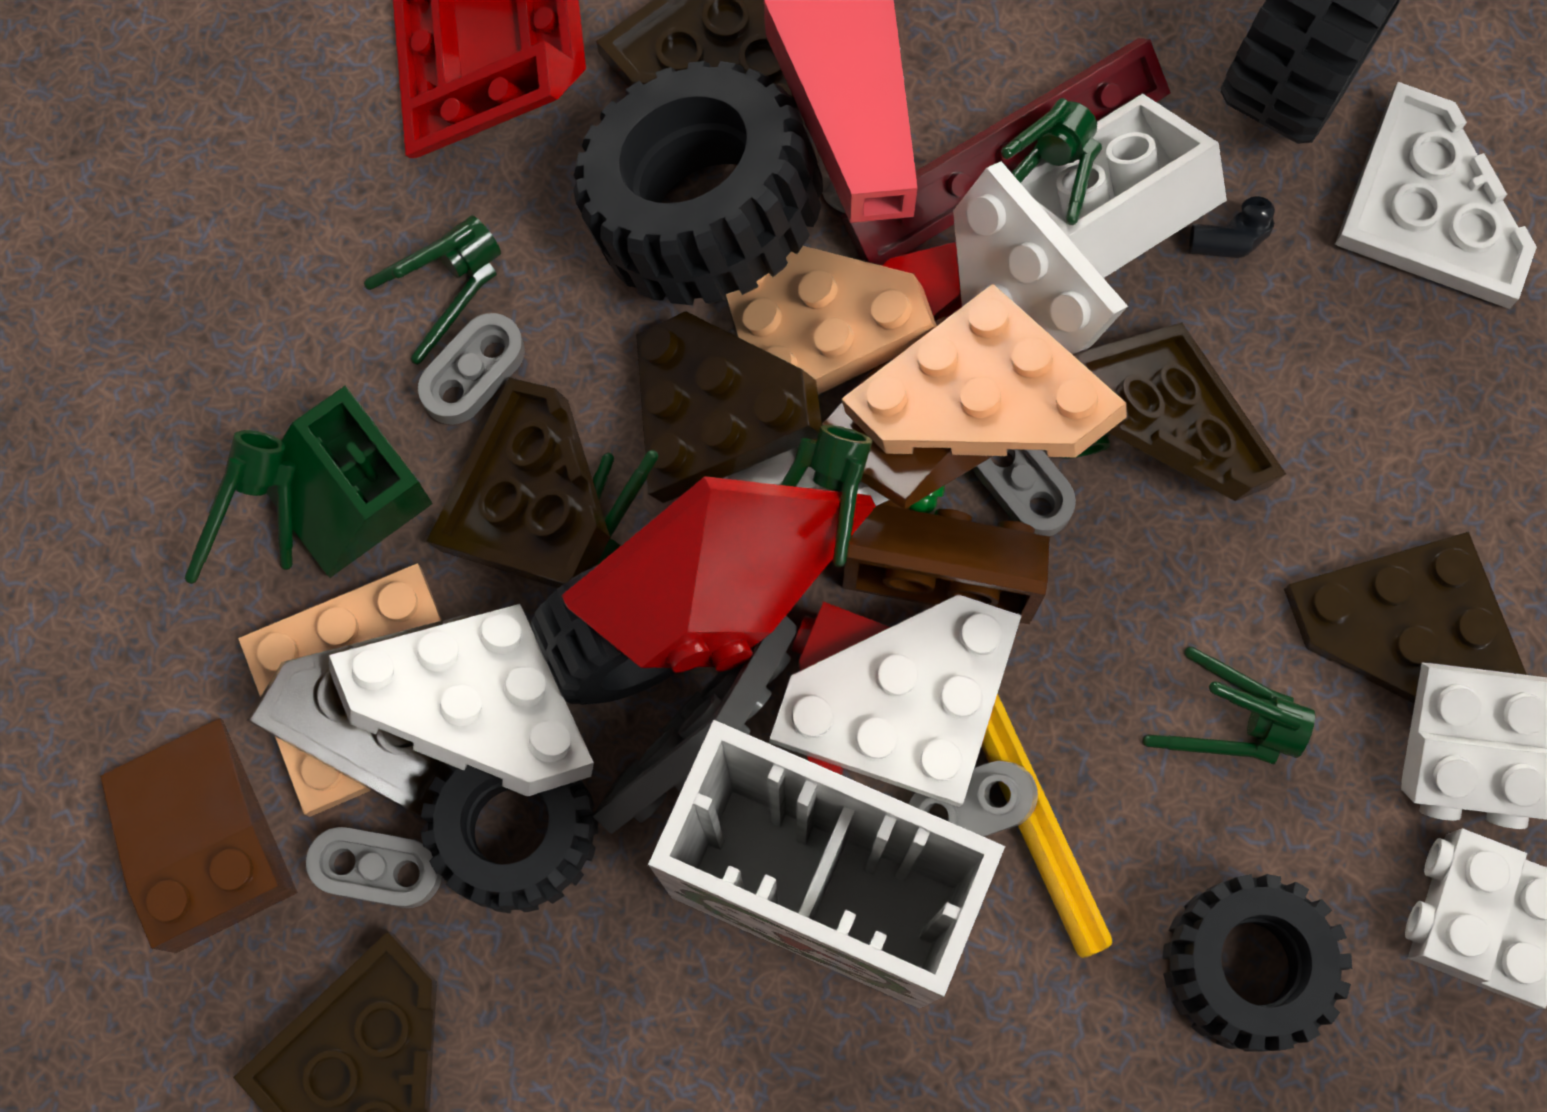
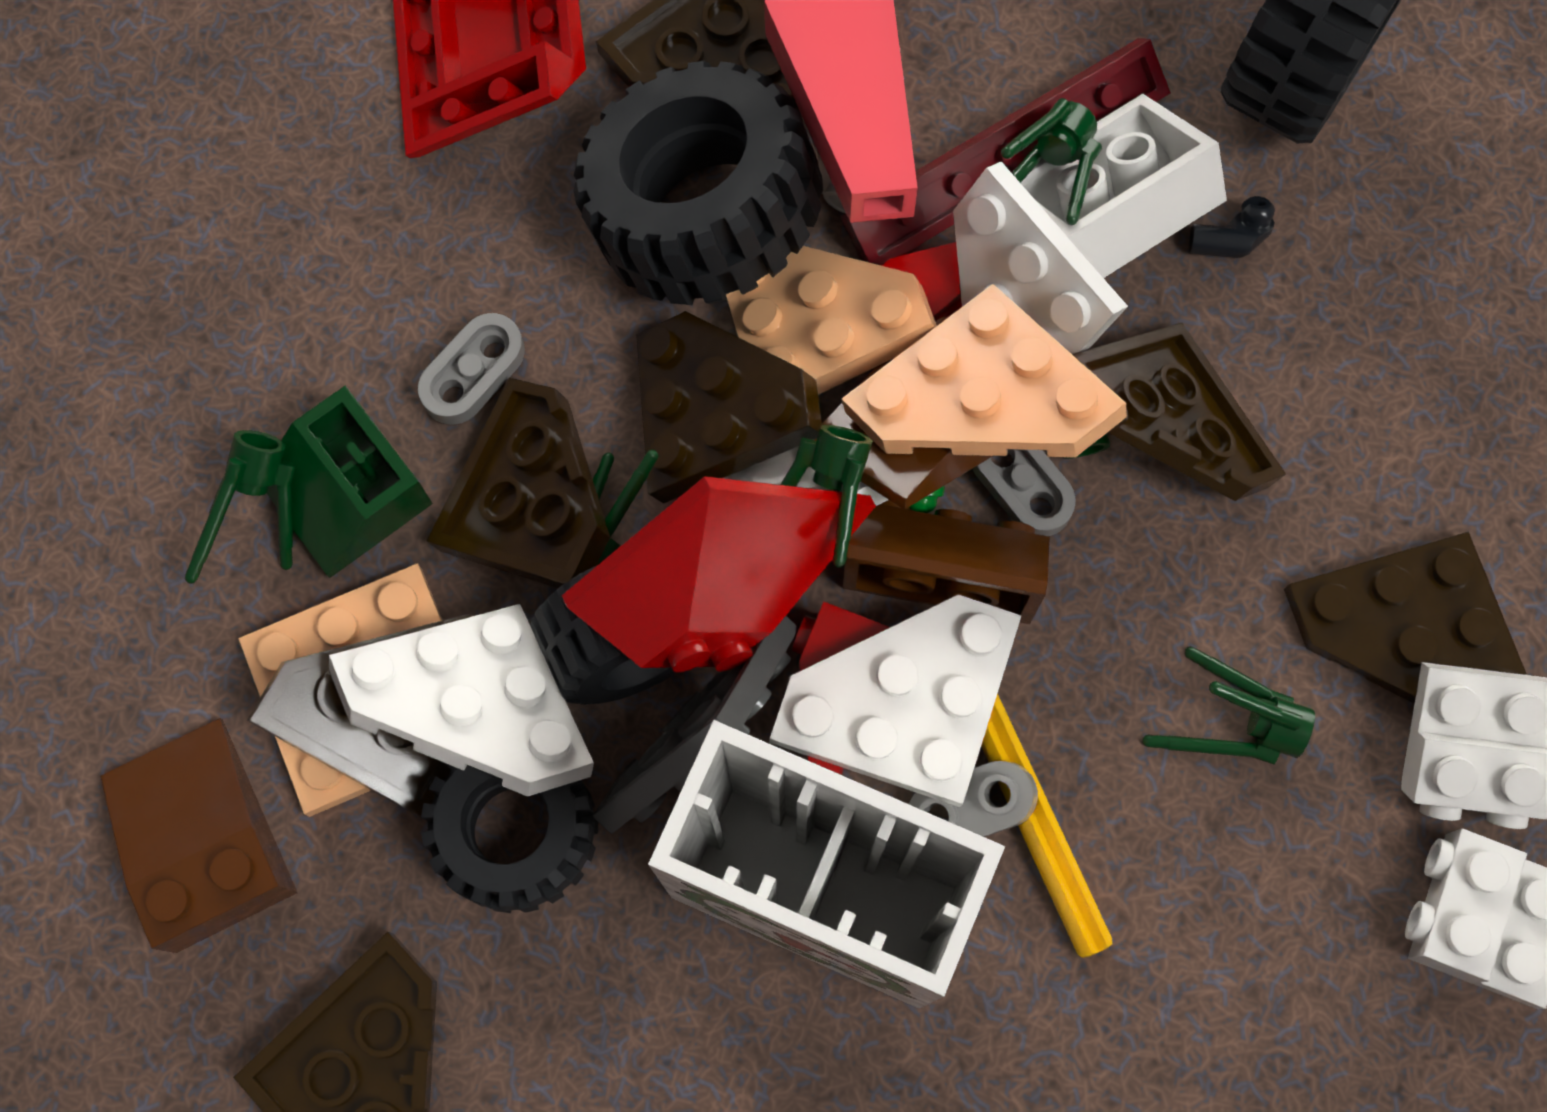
(375, 869): light grey plate -> none
(463, 250): dark green plant -> none
(1311, 954): black tyre -> none
(1436, 203): white plate -> none

